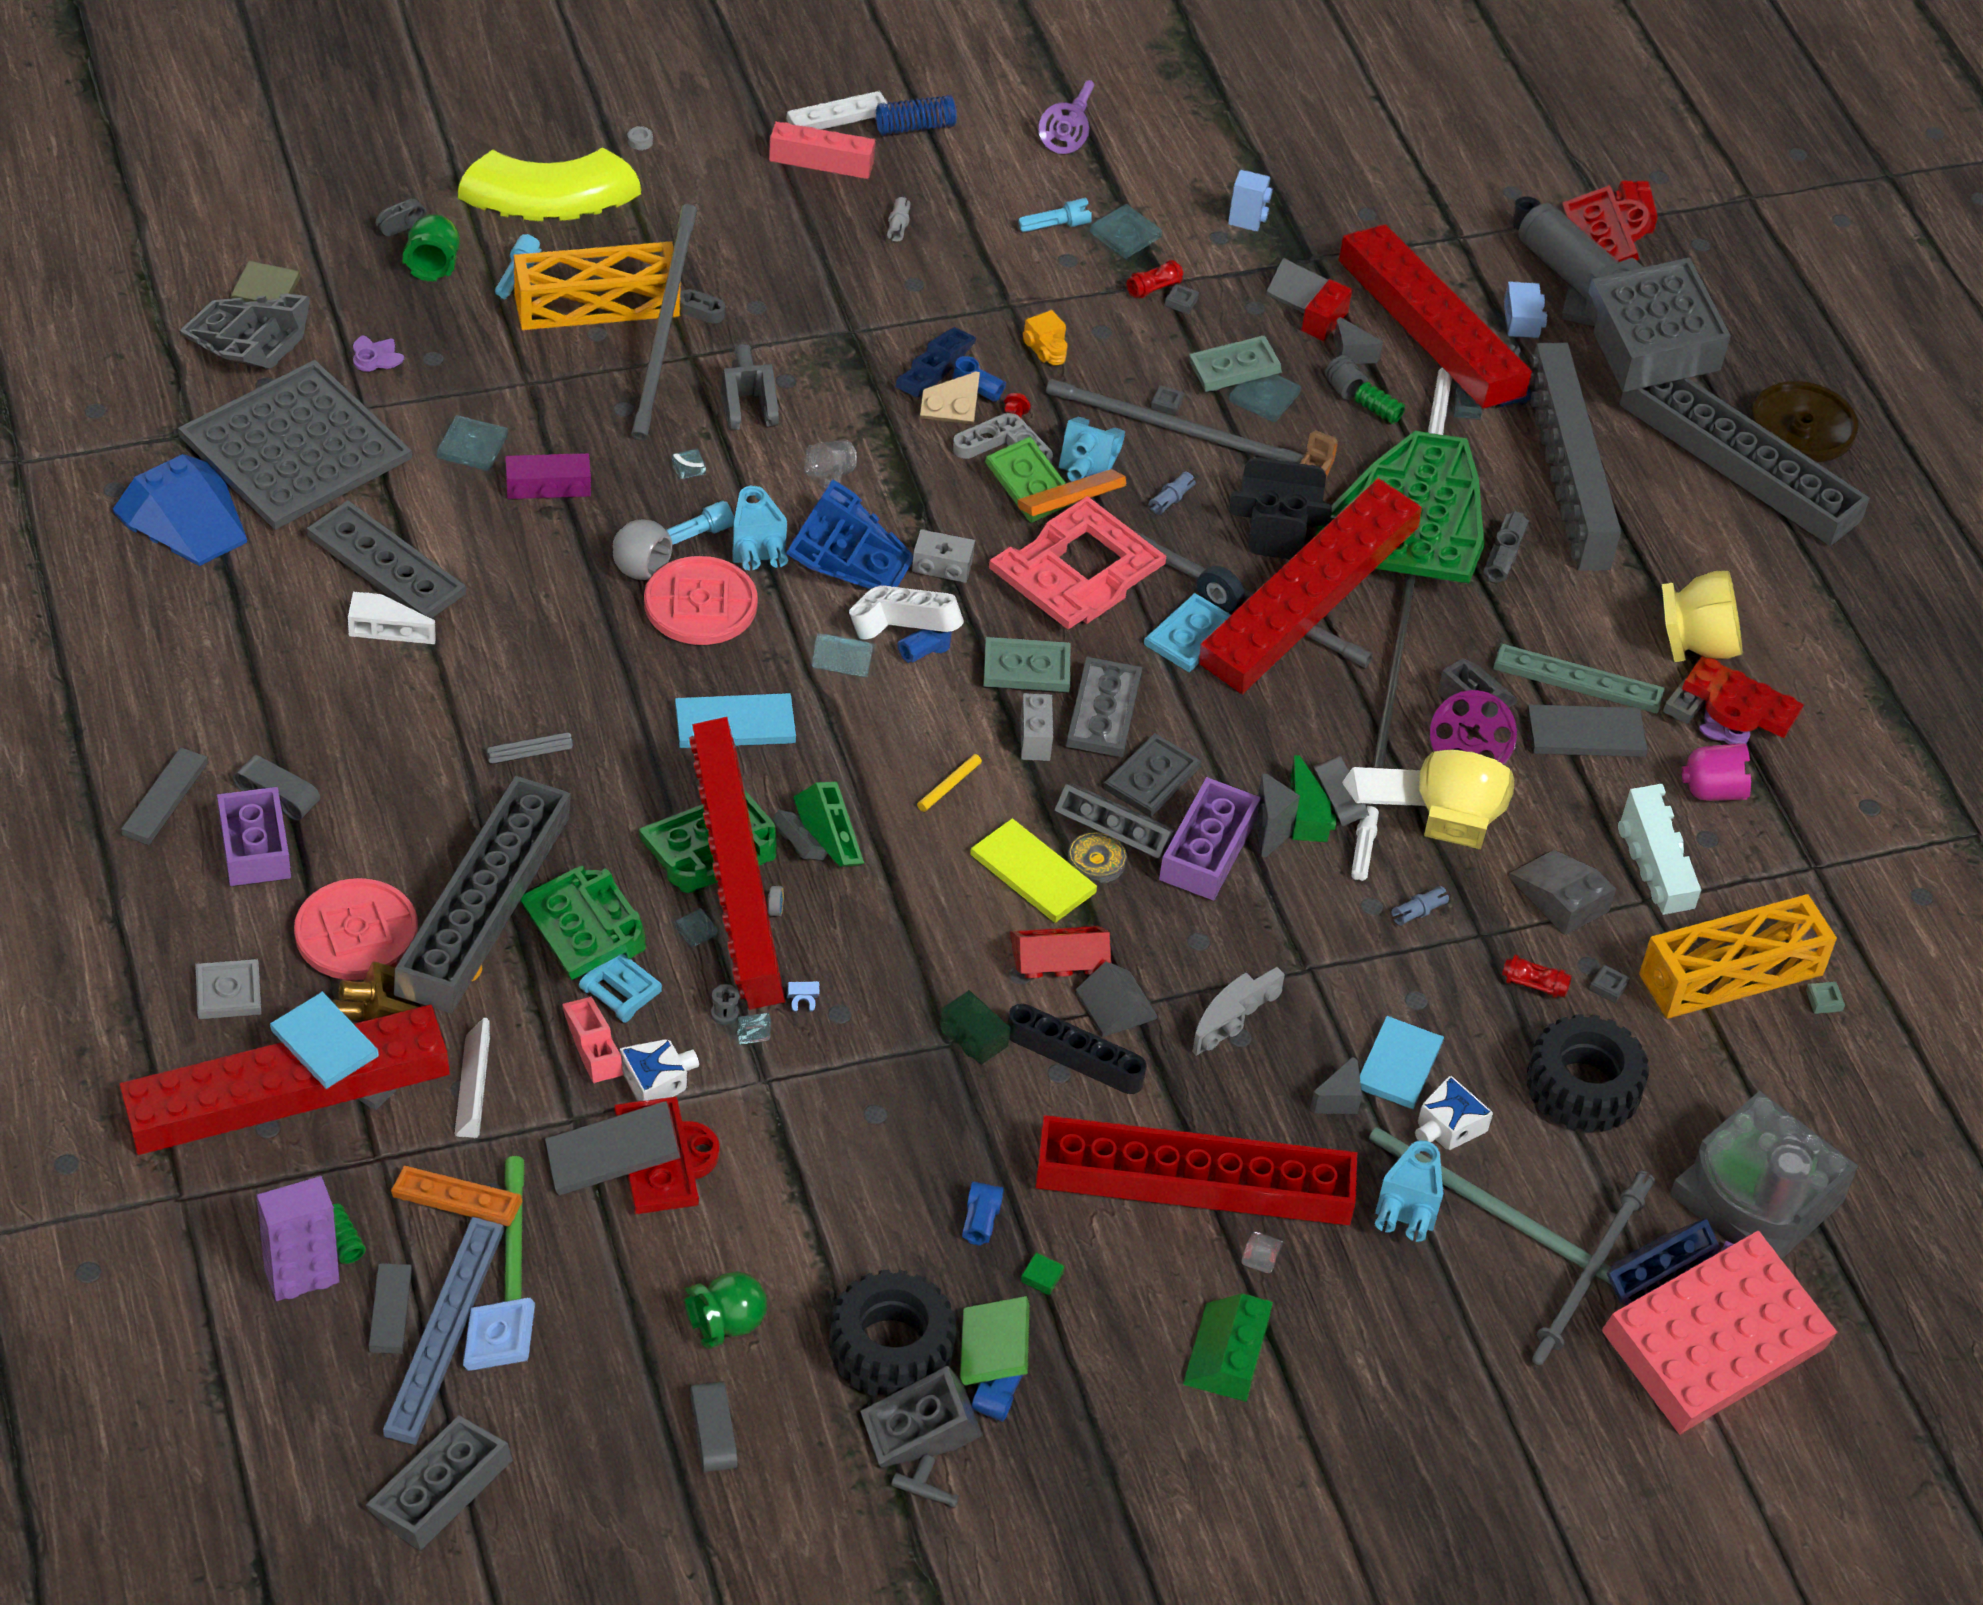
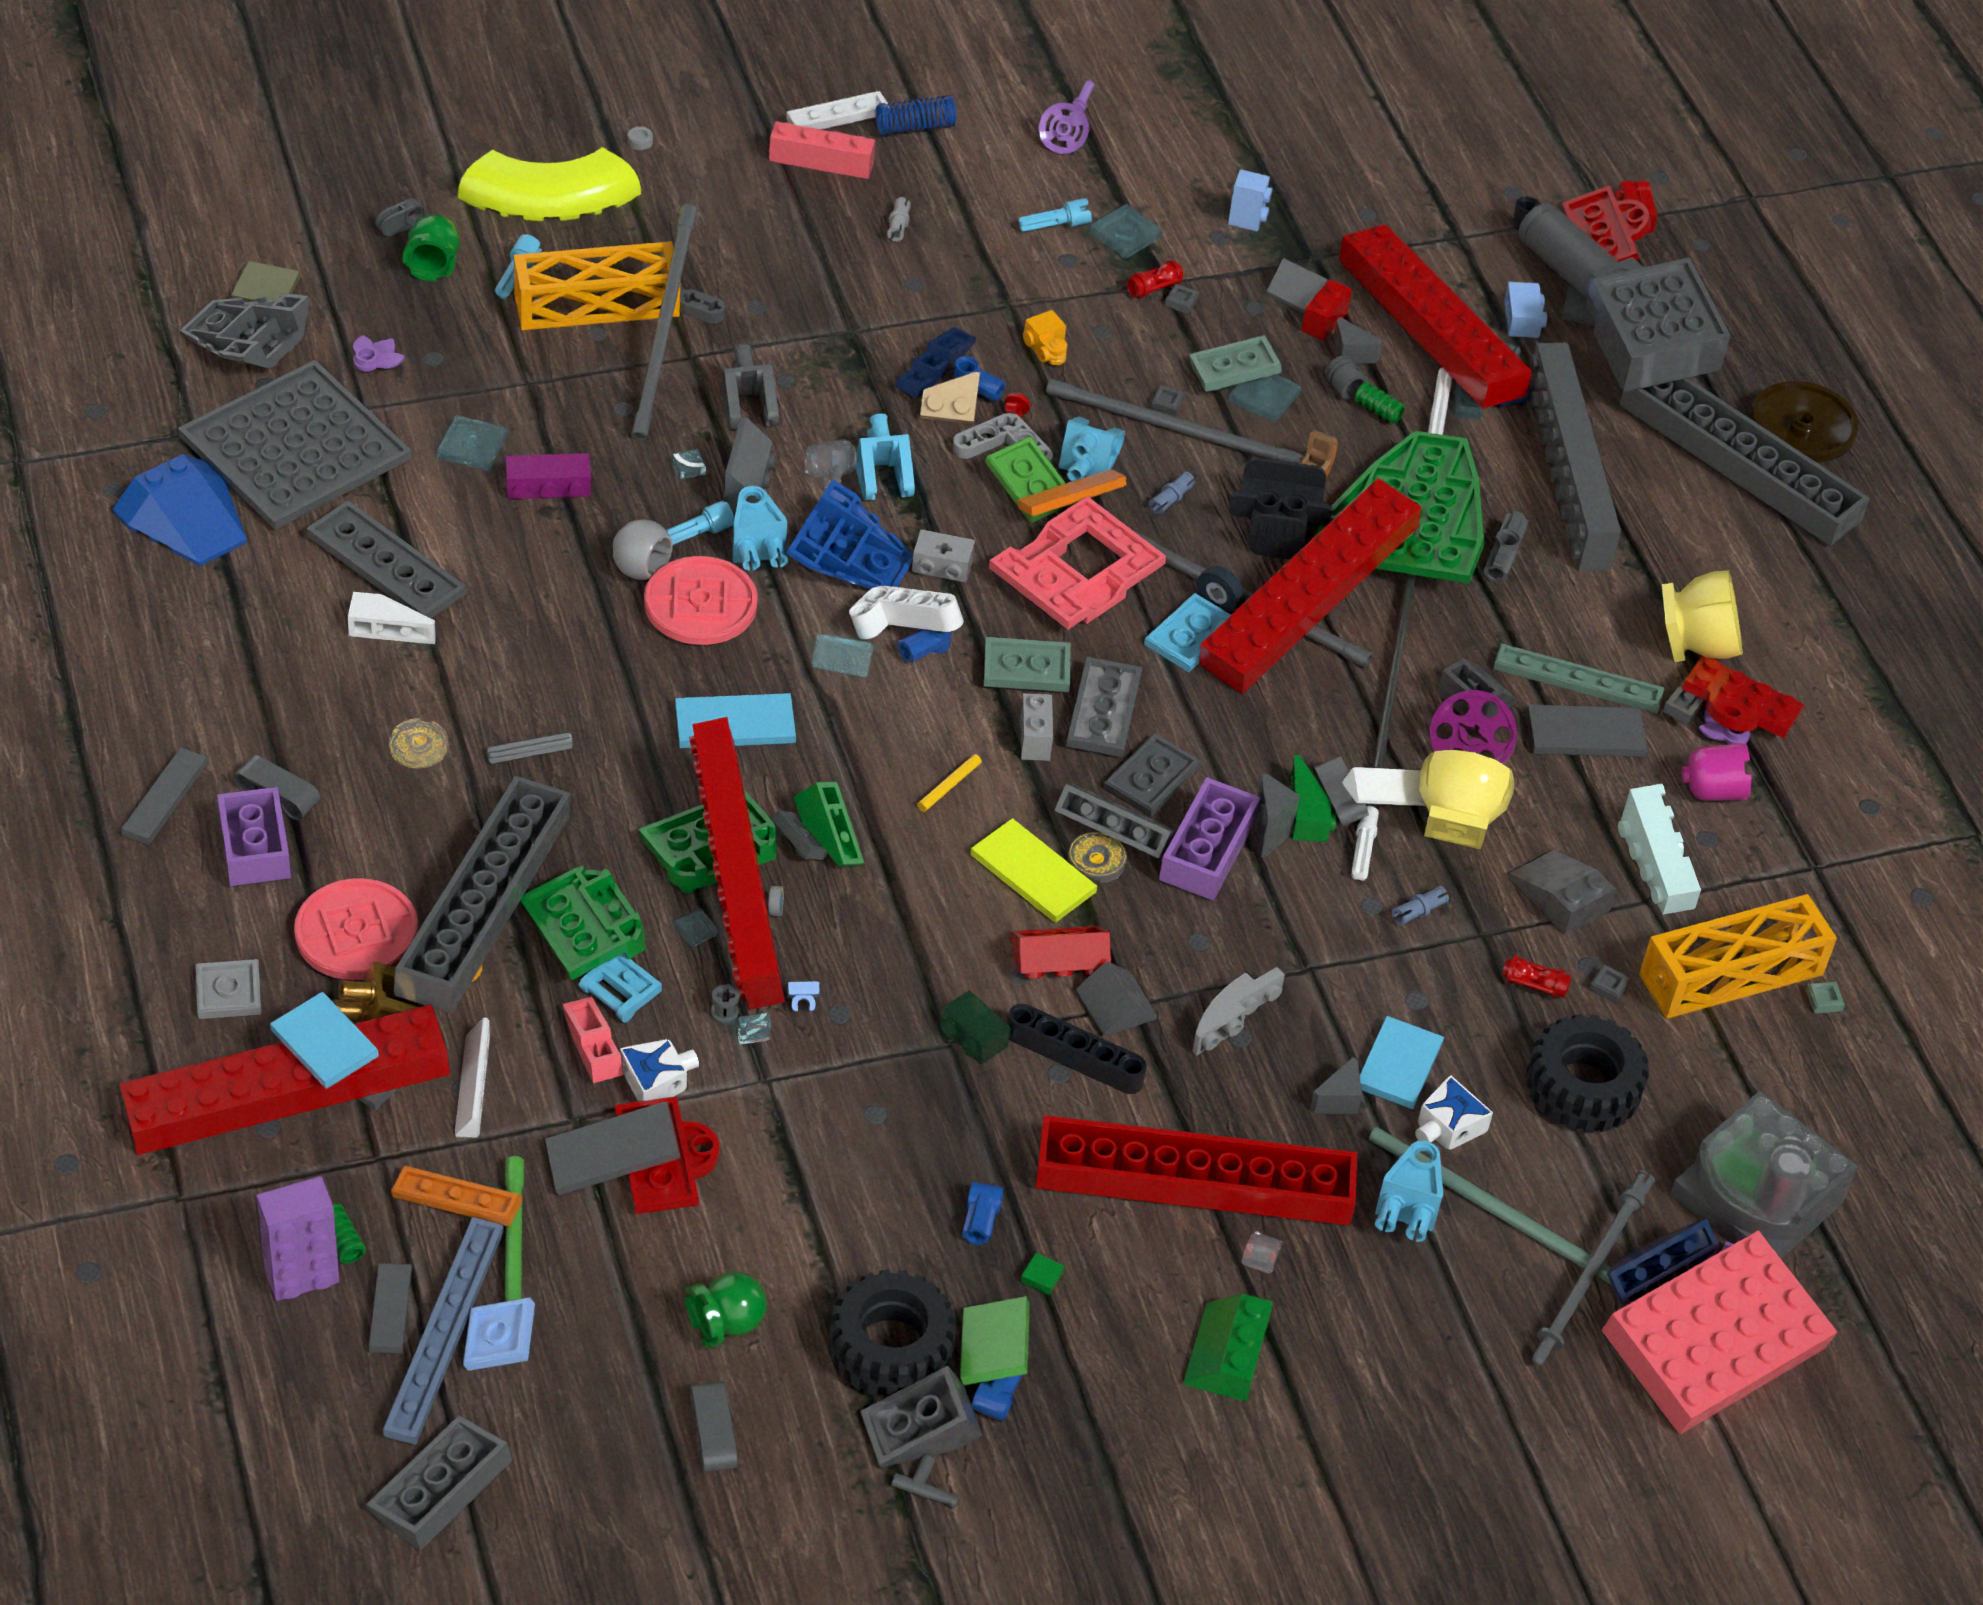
(418, 743): none -> clear tile
(748, 463): none -> dark grey slope
(884, 450): none -> medium azure piece

